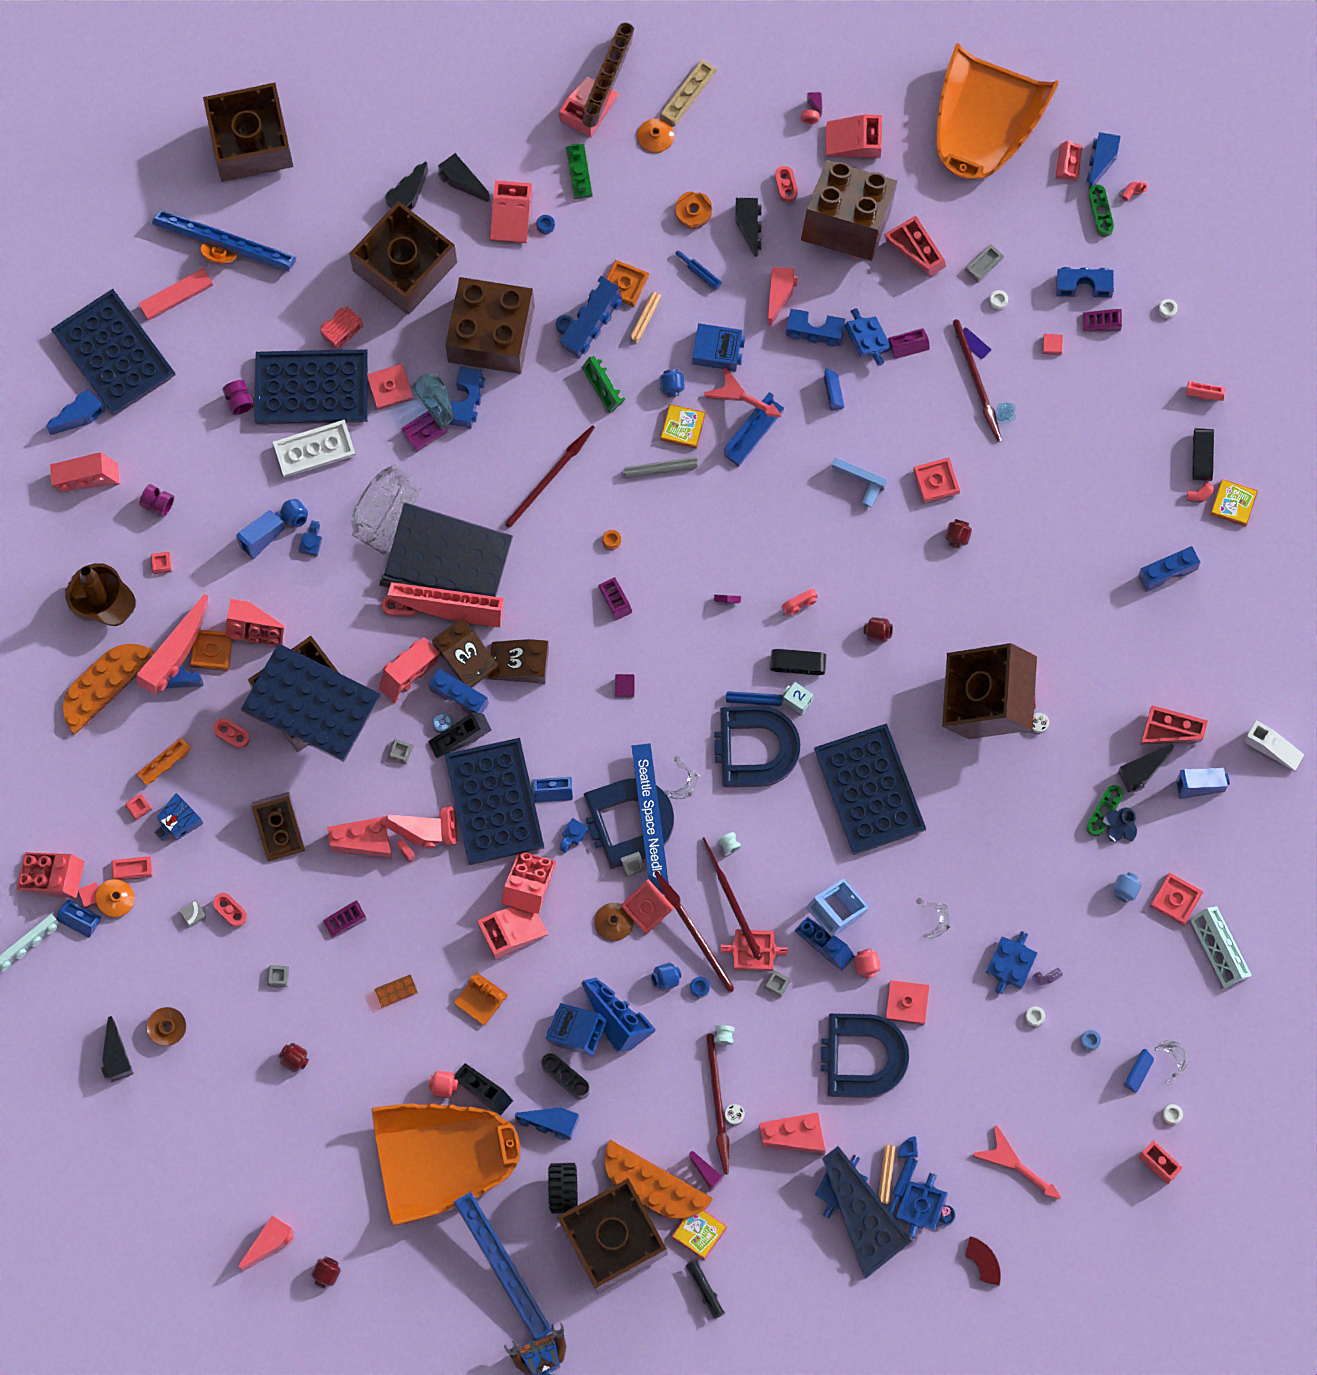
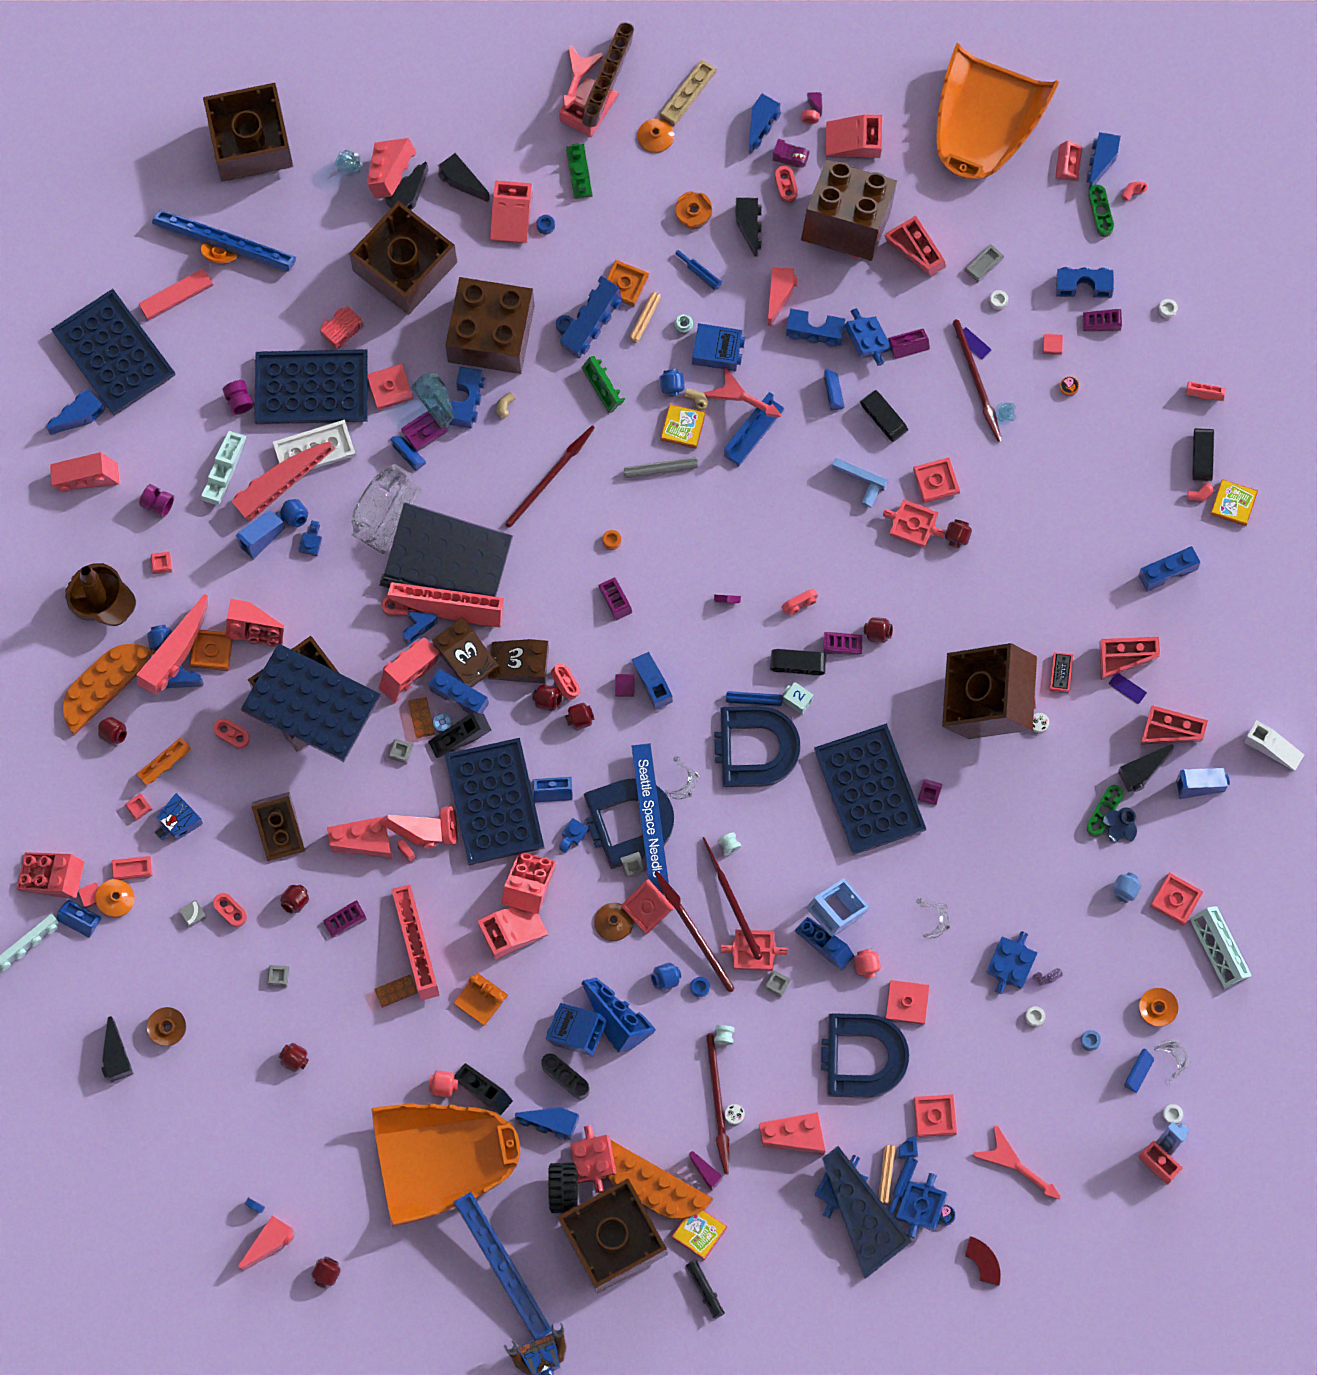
(112, 731): none -> dark red head
(157, 636): none -> blue head
(223, 468): none -> light aqua slope
(254, 1205): none -> blue tile
(278, 480): none -> coral slope
(294, 898): none -> dark red head
(348, 162): none -> clear light blue head
(387, 165): none -> coral wedge
(407, 452): none -> blue slope
(415, 942): none -> coral slope
(421, 717): none -> clear orange tile
(422, 622): none -> blue slope
(502, 405): none -> tan arm
(547, 697): none -> dark red head
(565, 681): none -> coral plate
(580, 67): none -> coral piece
(580, 716): none -> dark red head
(593, 1158): none -> coral plate
(652, 680): none -> blue slope
(684, 318): none -> light aqua plate
(699, 398): none -> tan arm
(763, 114): none -> blue slope
(790, 154): none -> magenta leg
(842, 650): none -> magenta slope
(884, 415): none -> black beam
(914, 523): none -> coral plate
(930, 791): none -> magenta slope
(935, 1115): none -> coral tile
(1061, 672): none -> tile
(1069, 386): none -> tile
(1126, 653): none -> coral wedge
(1127, 688): none -> dark purple sticker
(1162, 998): none -> orange dish
(1173, 1137): none -> light blue piece

